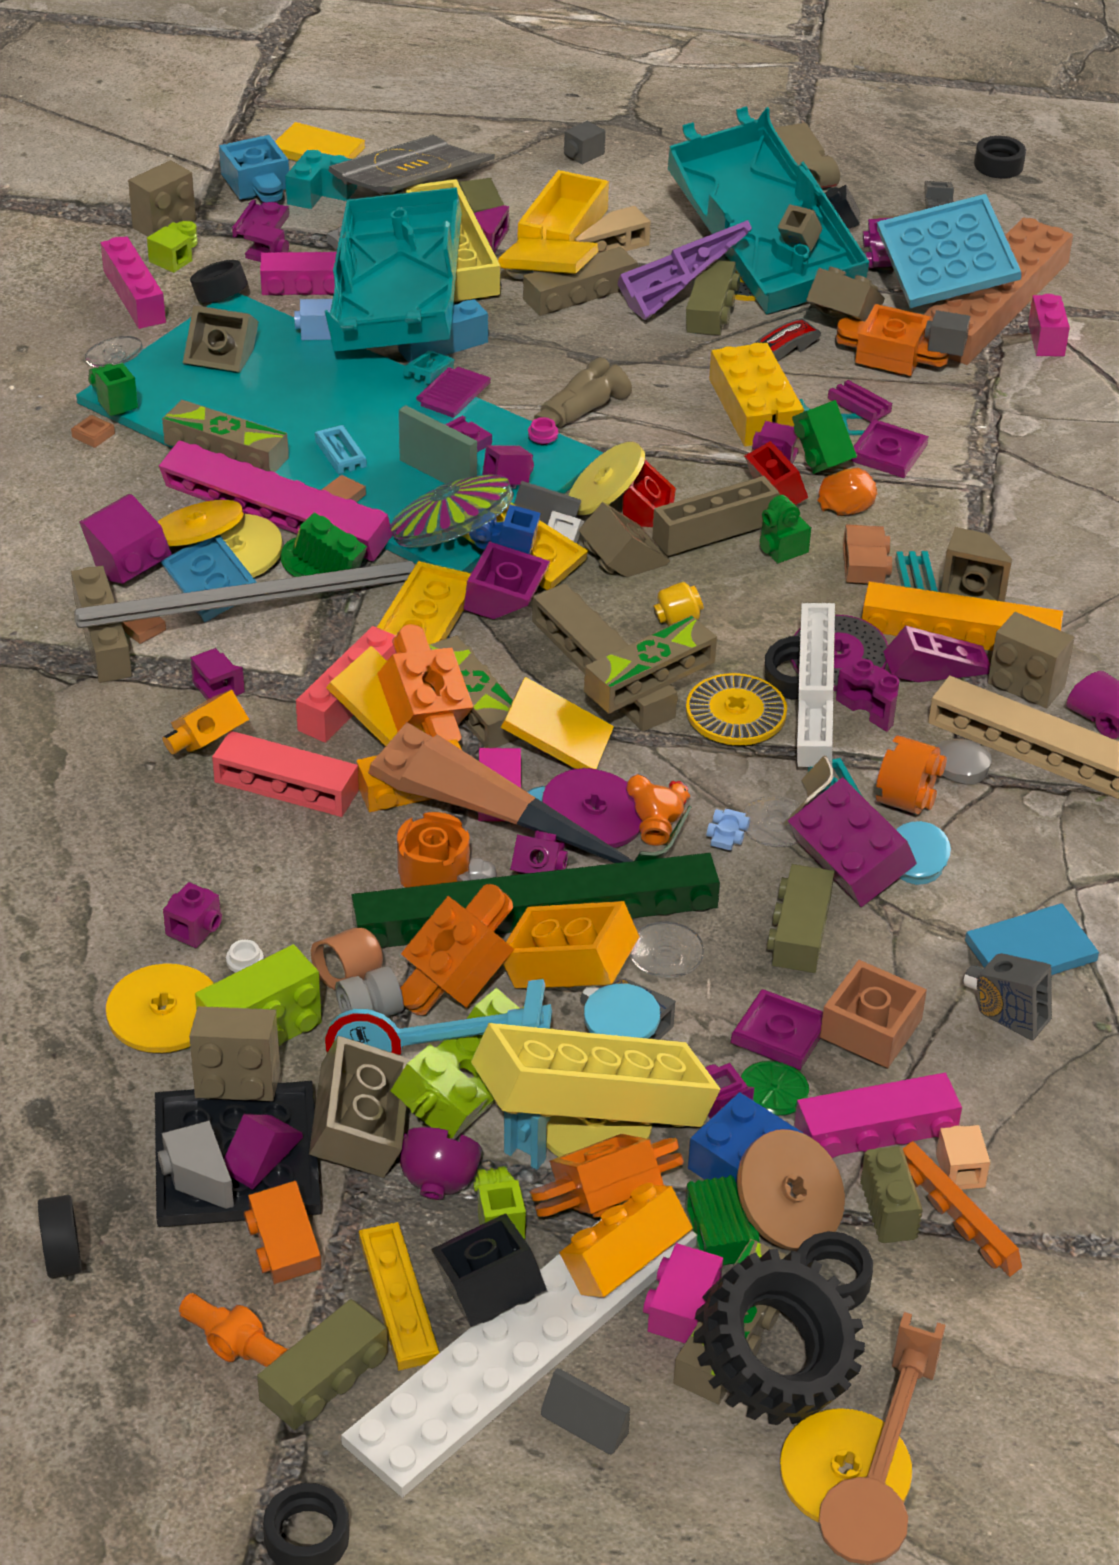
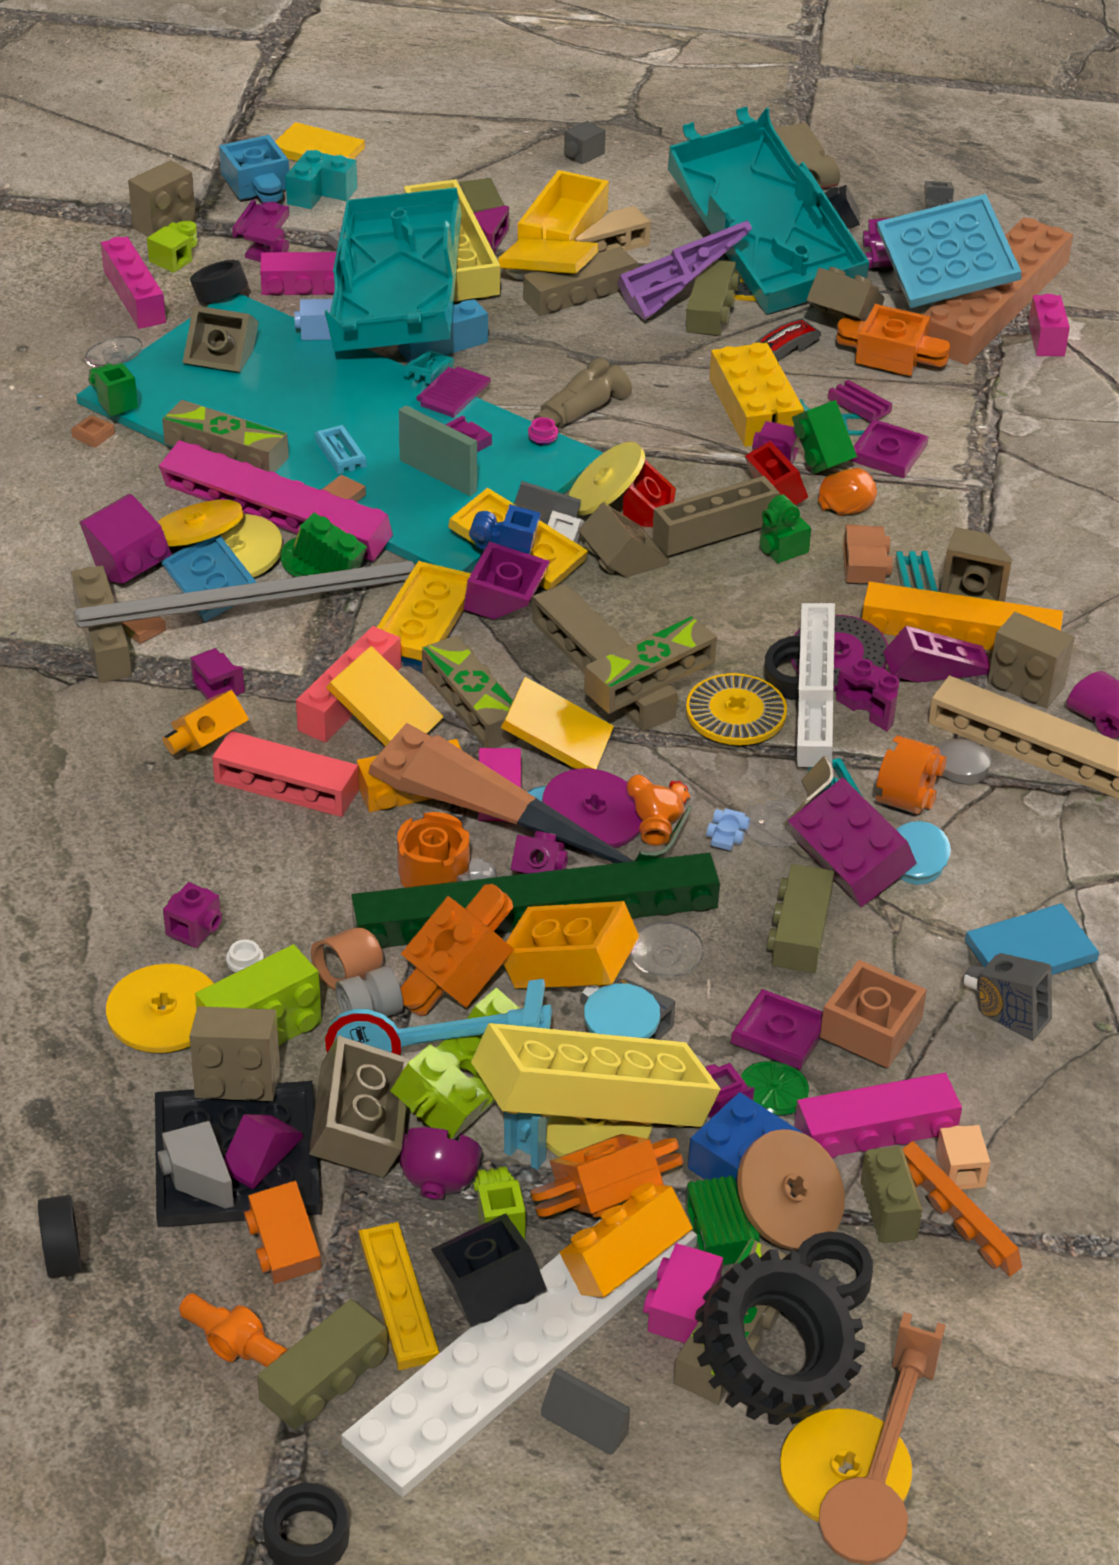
(407, 165): dark grey hinge -> none
(409, 681): orange brick -> none
(451, 510): dish -> none
(508, 461): magenta brick -> none
(678, 603): yellow head -> none
(800, 226): dark tan brick -> none
(947, 332): dark grey brick -> none
(1000, 157): black tyre -> none

